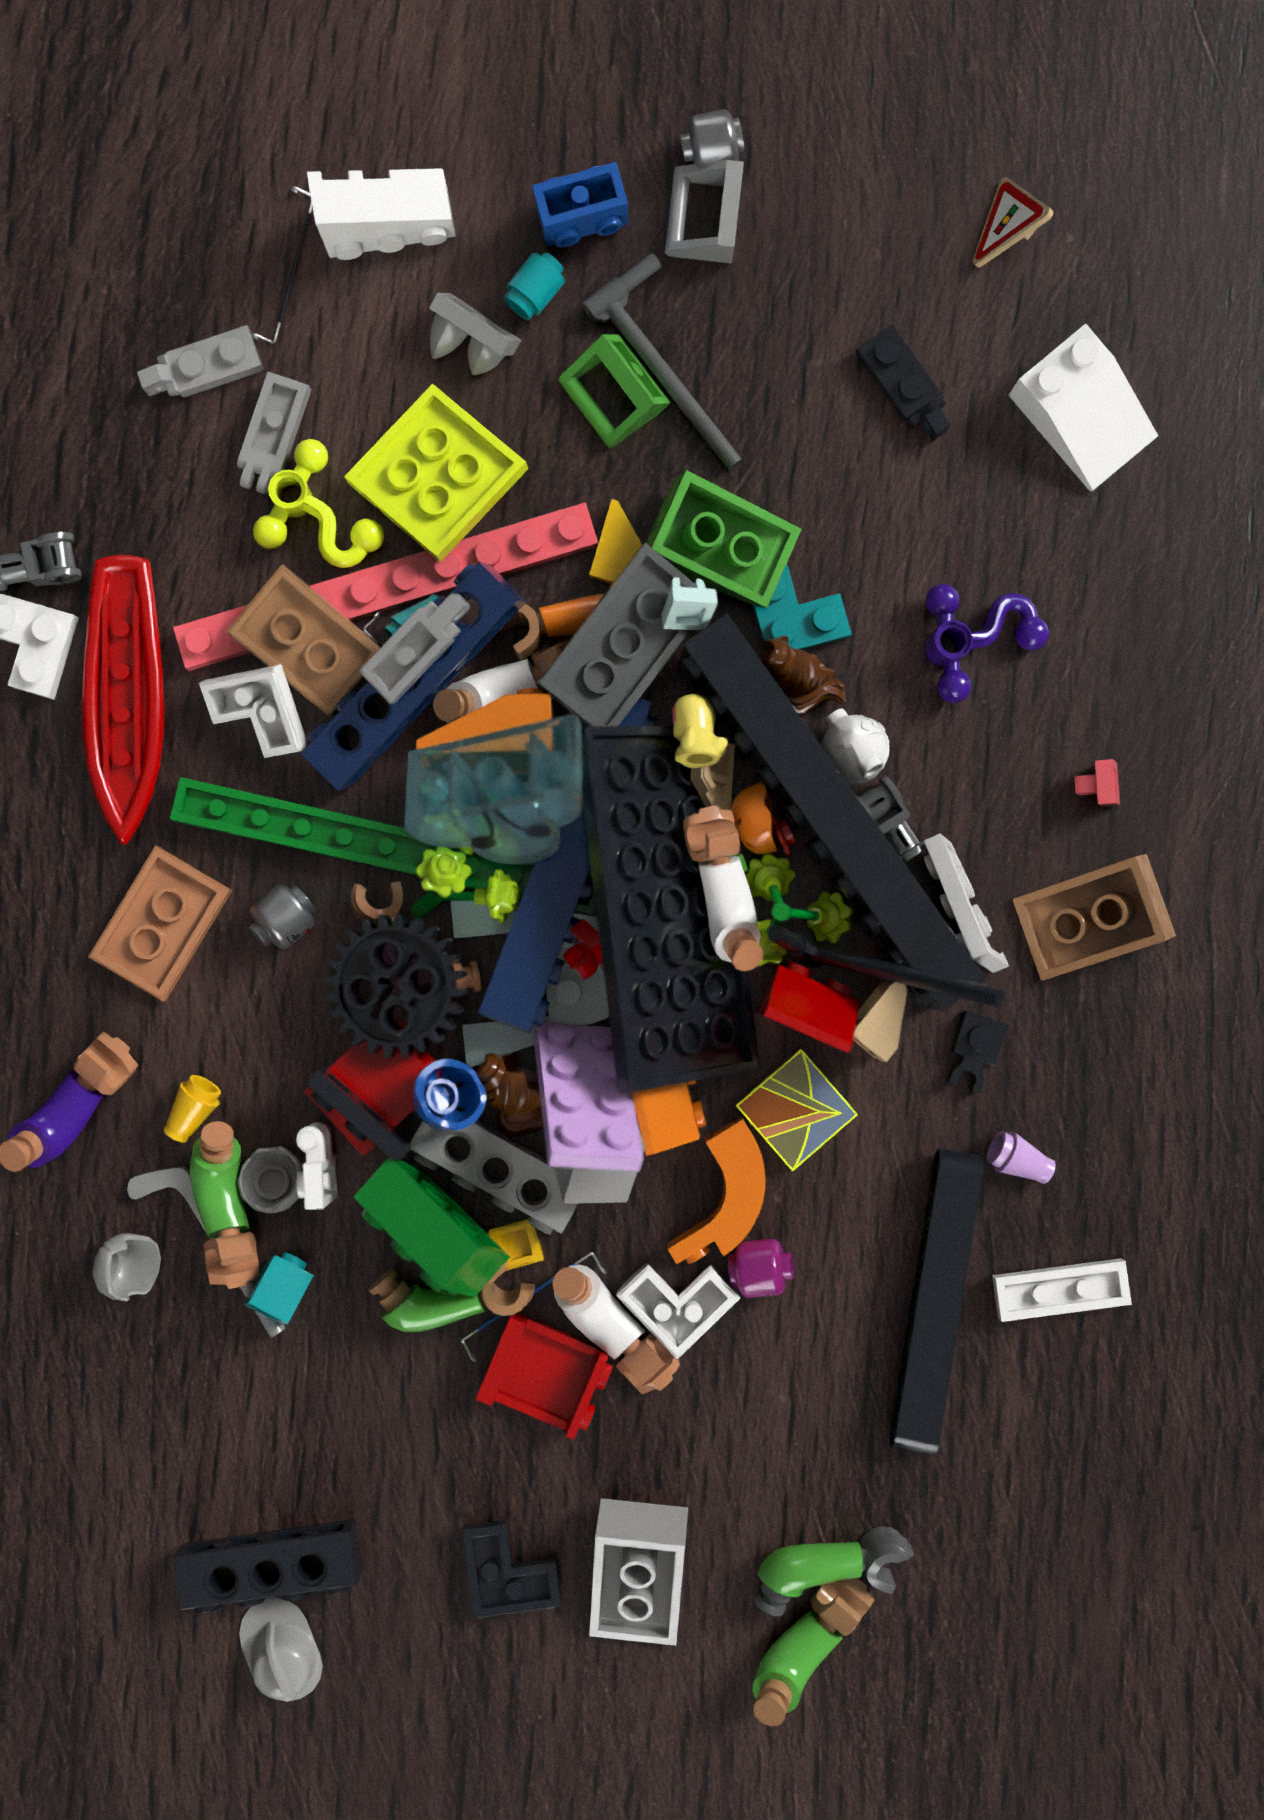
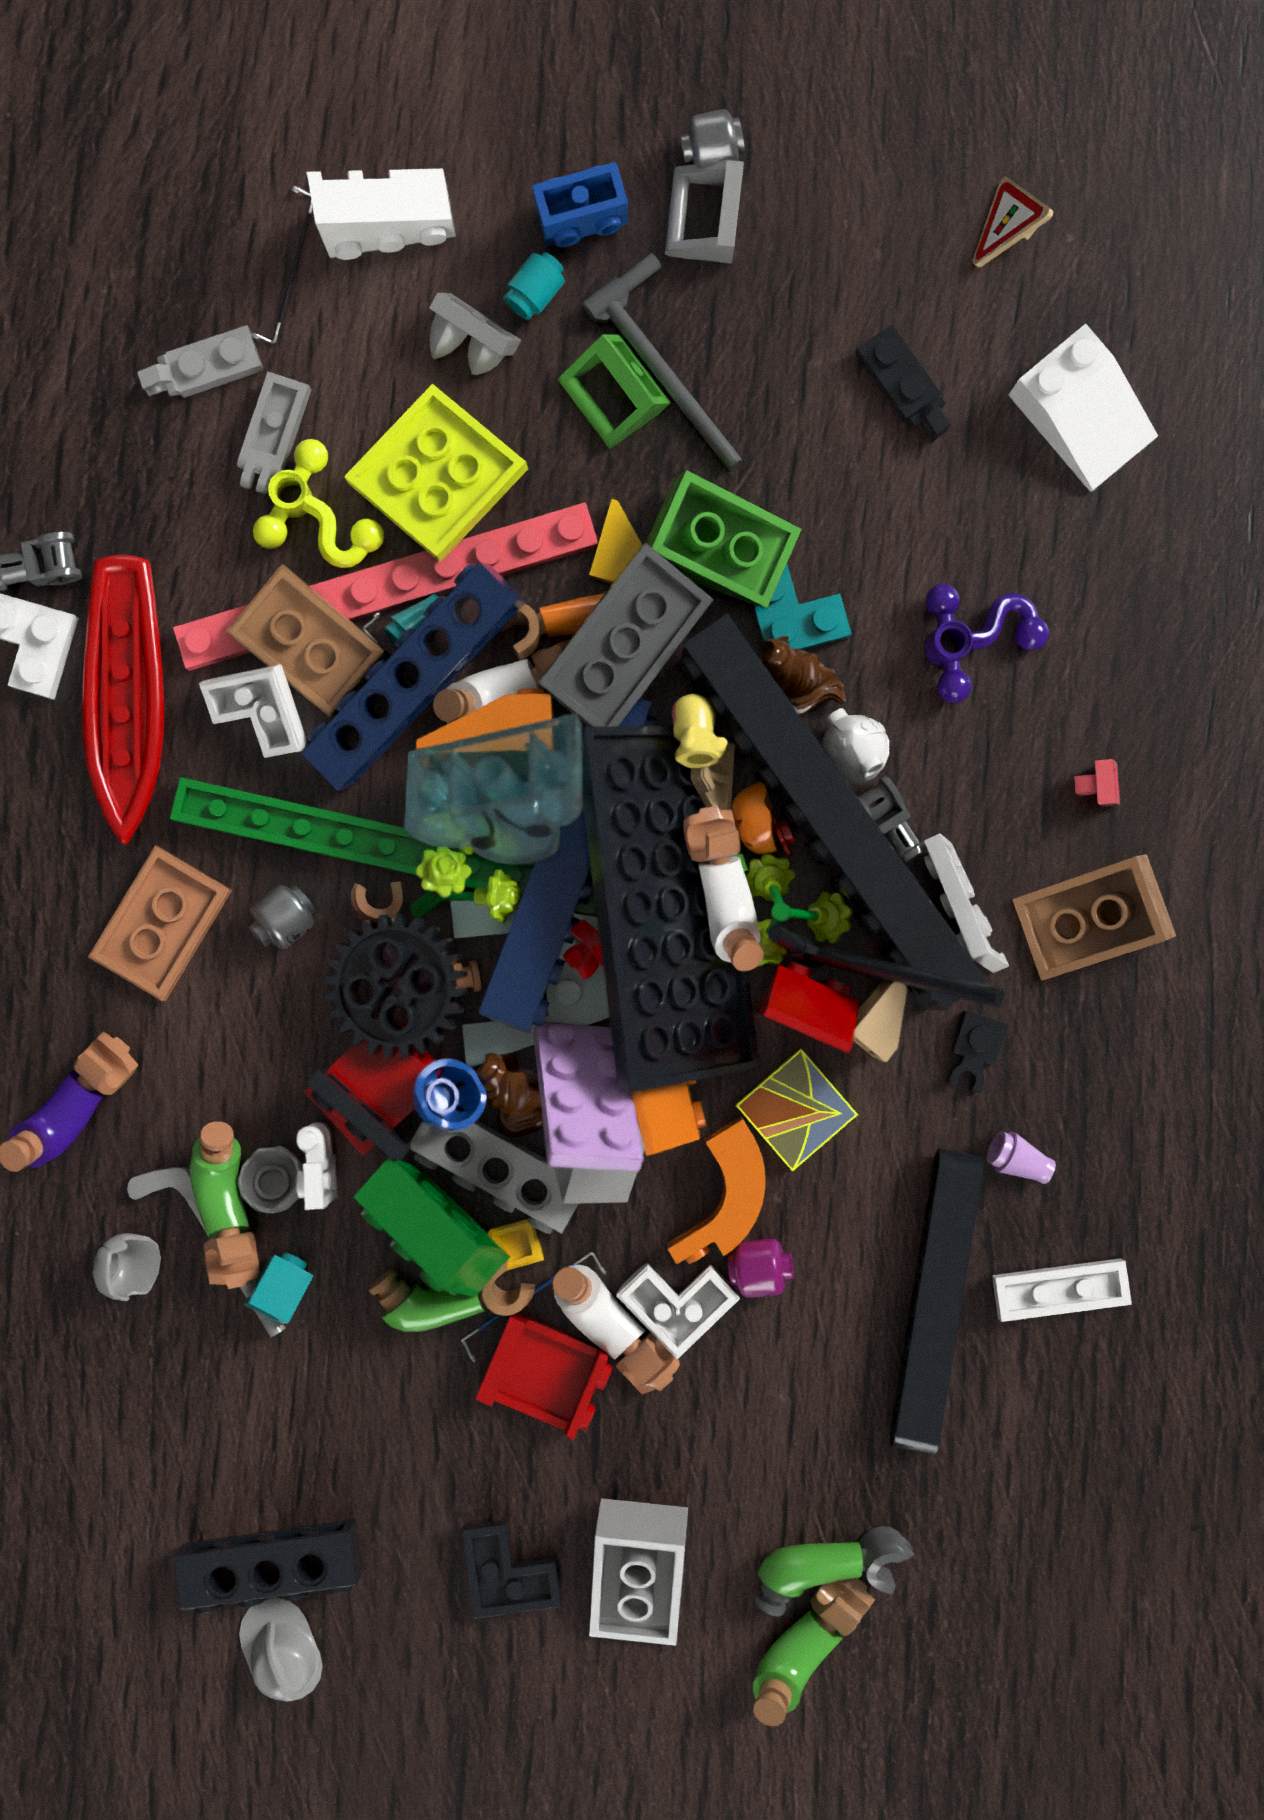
(191, 1107): yellow cone -> none
(414, 647): light grey hinge -> none
(689, 607): light aqua tile -> none

